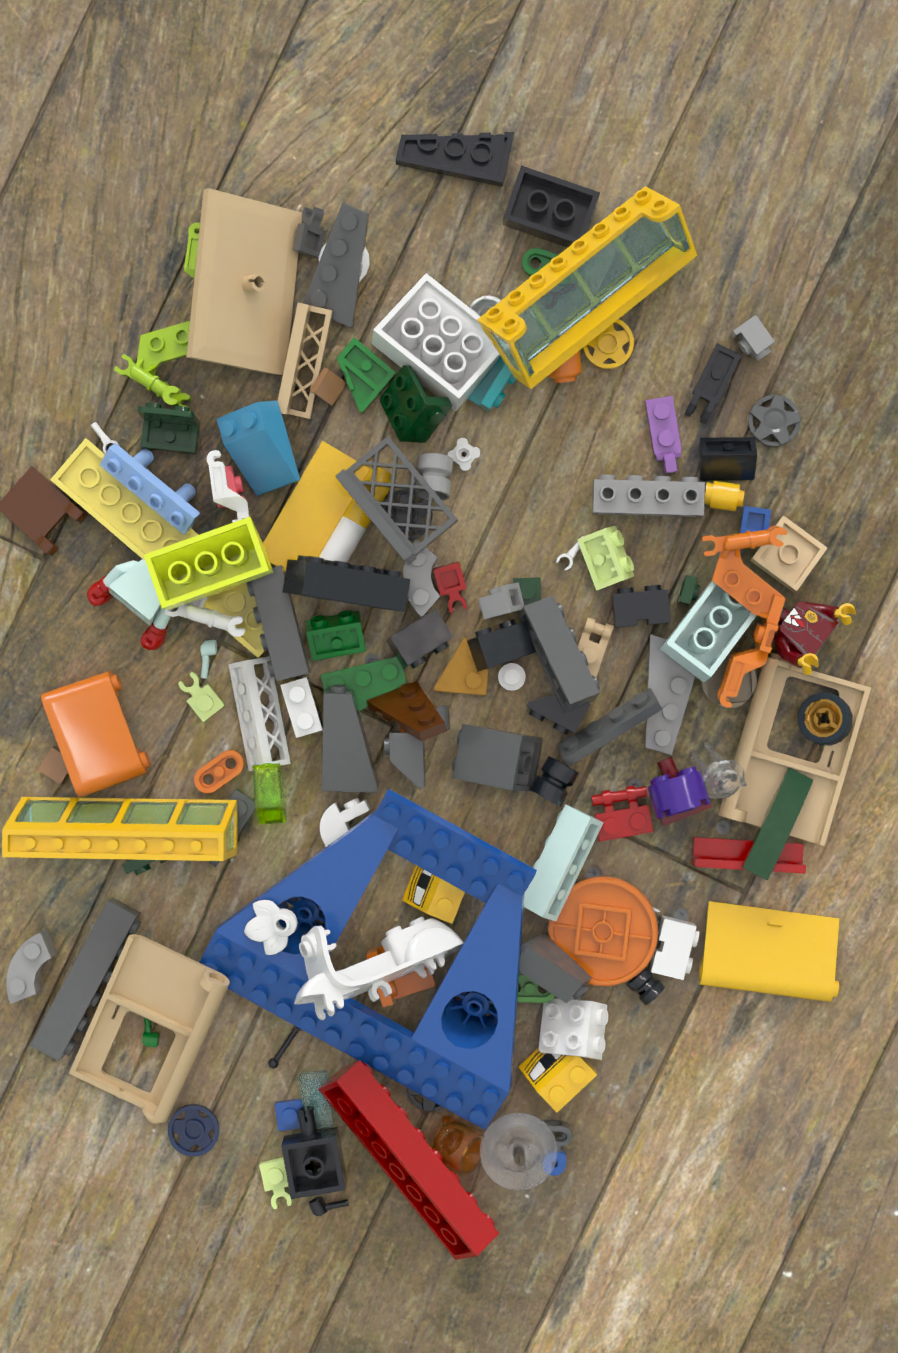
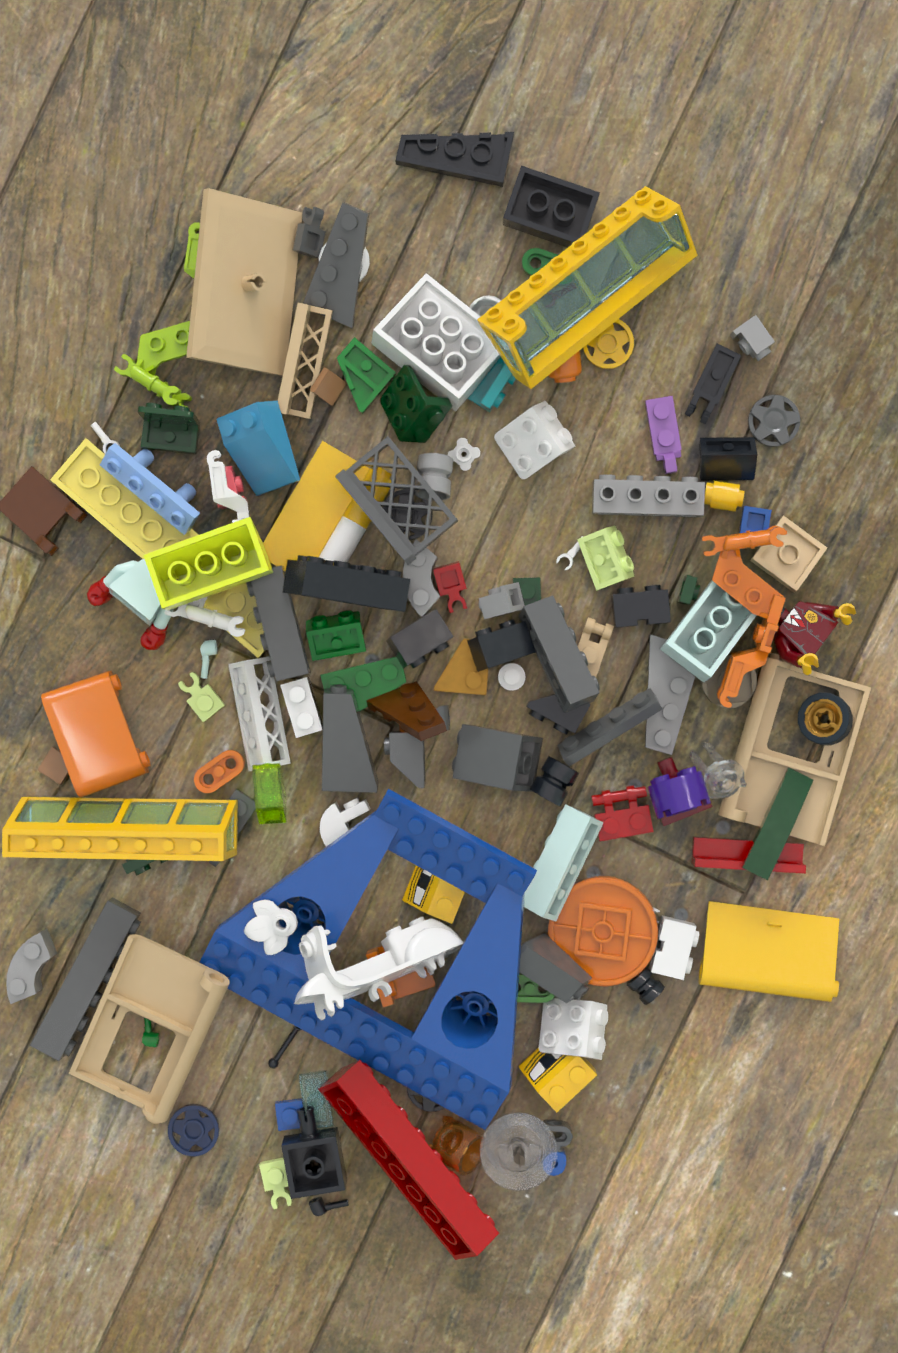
(534, 439): none -> white bracket

